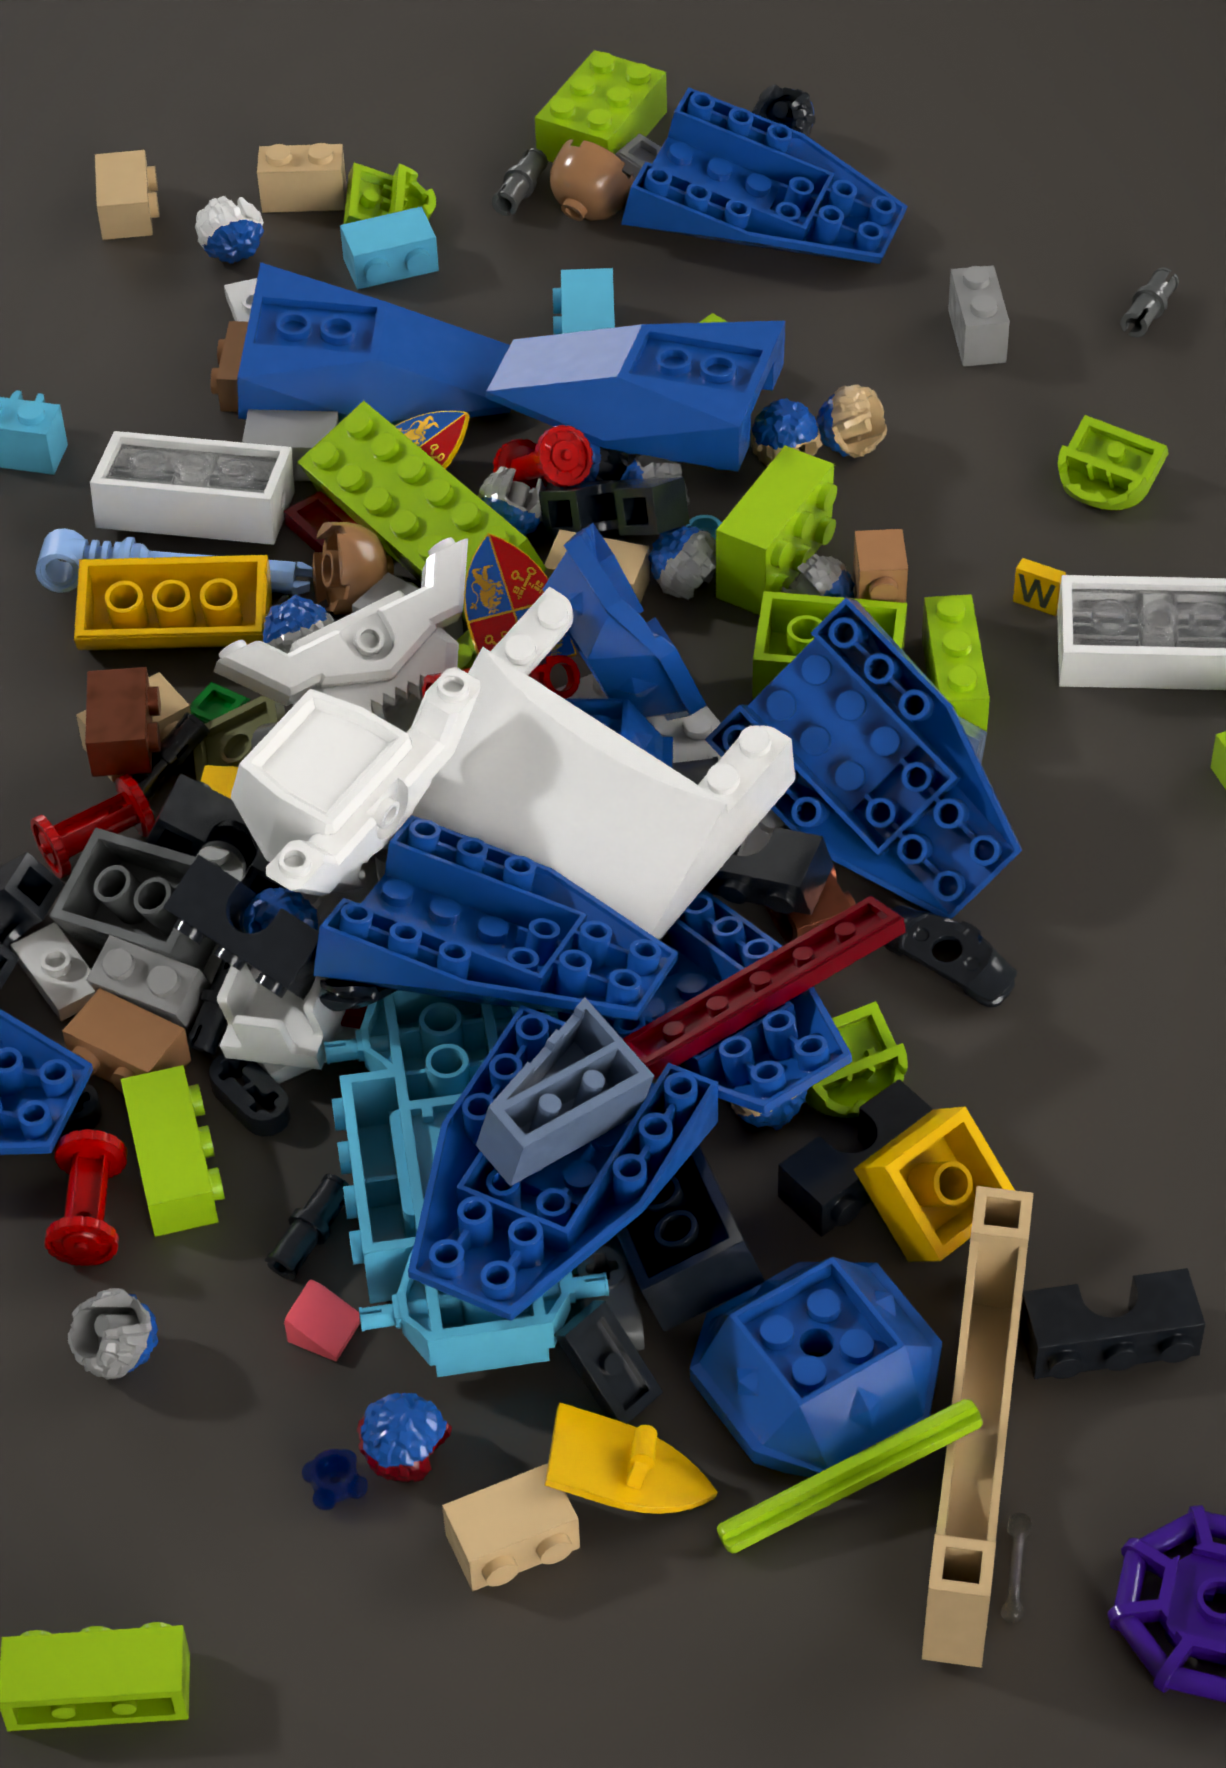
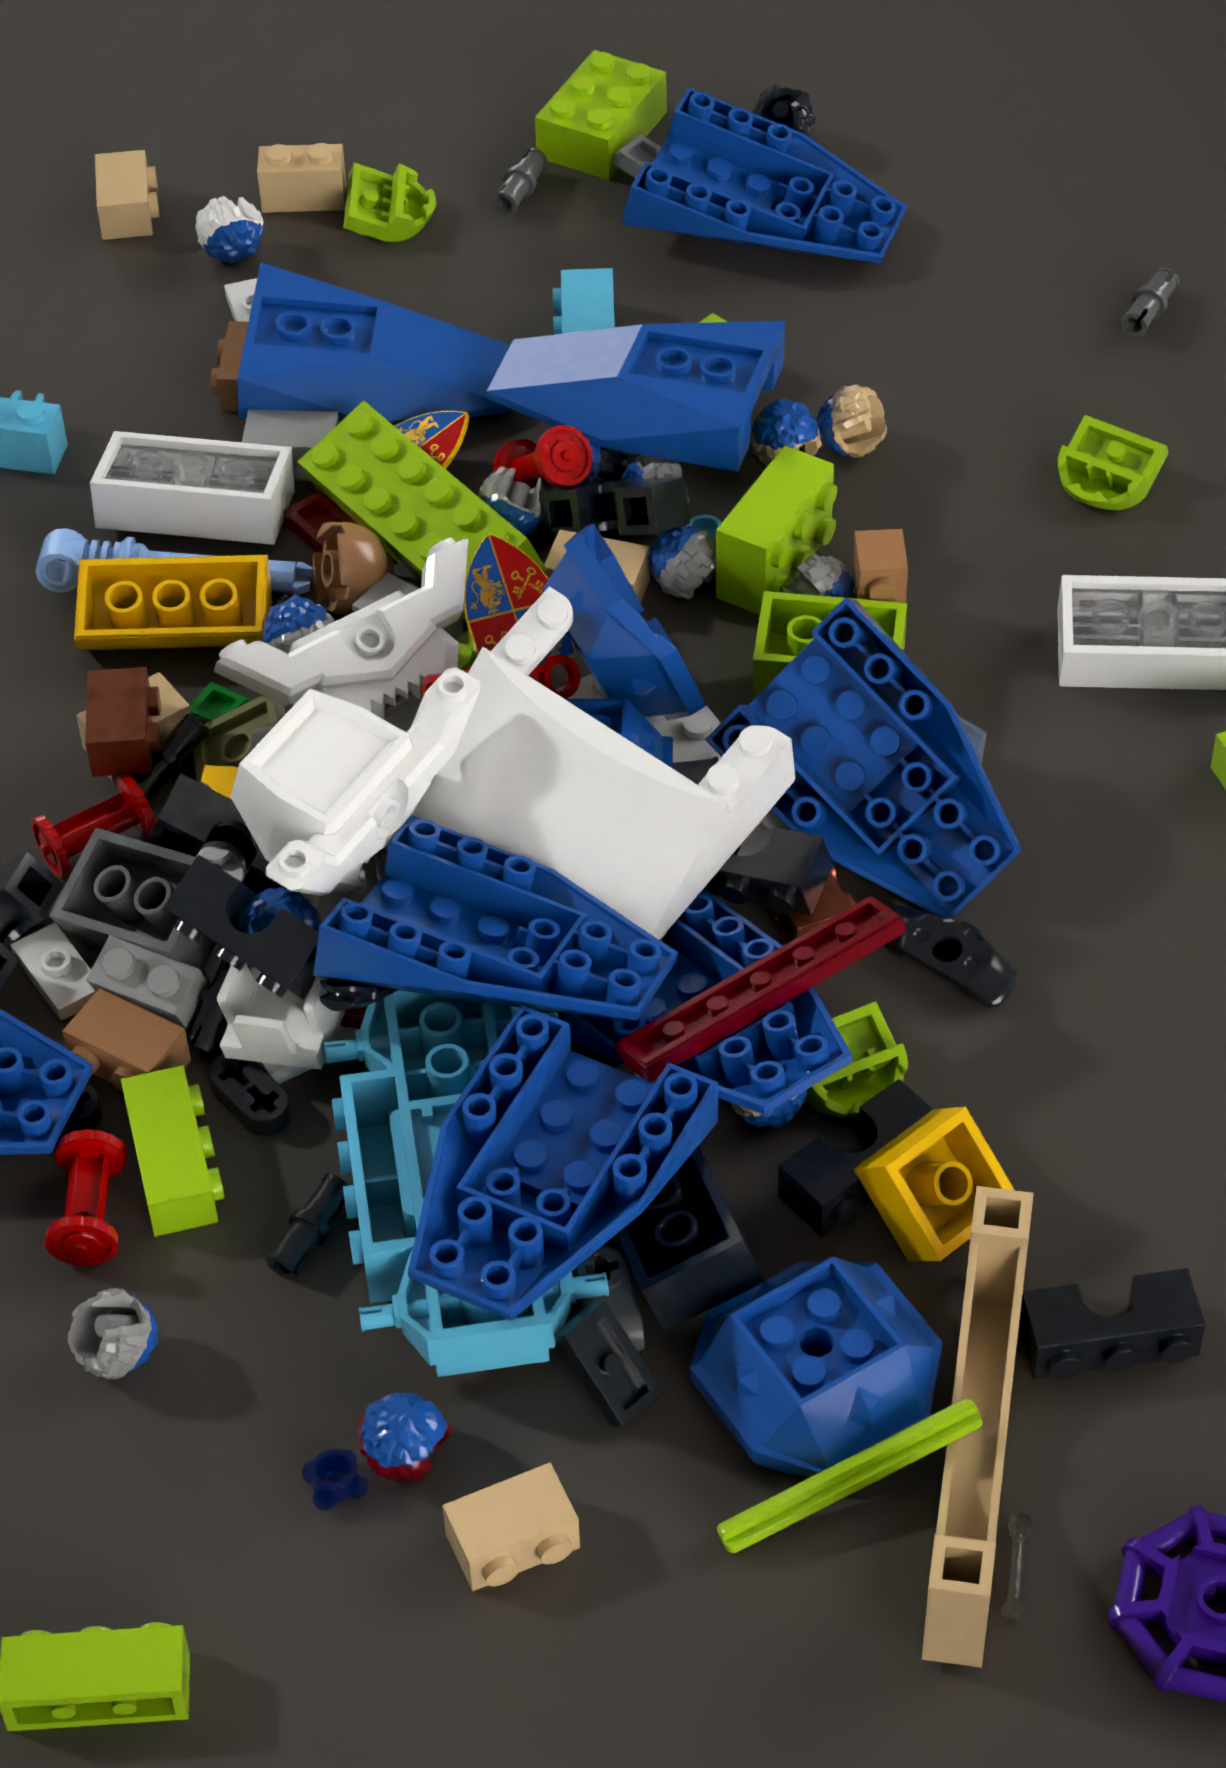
(321, 1321): coral slope -> none
(389, 248): medium azure brick -> none
(565, 1097): sand blue wedge -> none
(589, 181): medium nougat cylinder -> none
(622, 1465): yellow shield -> none
(956, 656): lime brick -> none
(978, 315): light grey brick -> none
(1037, 586): yellow tile -> none

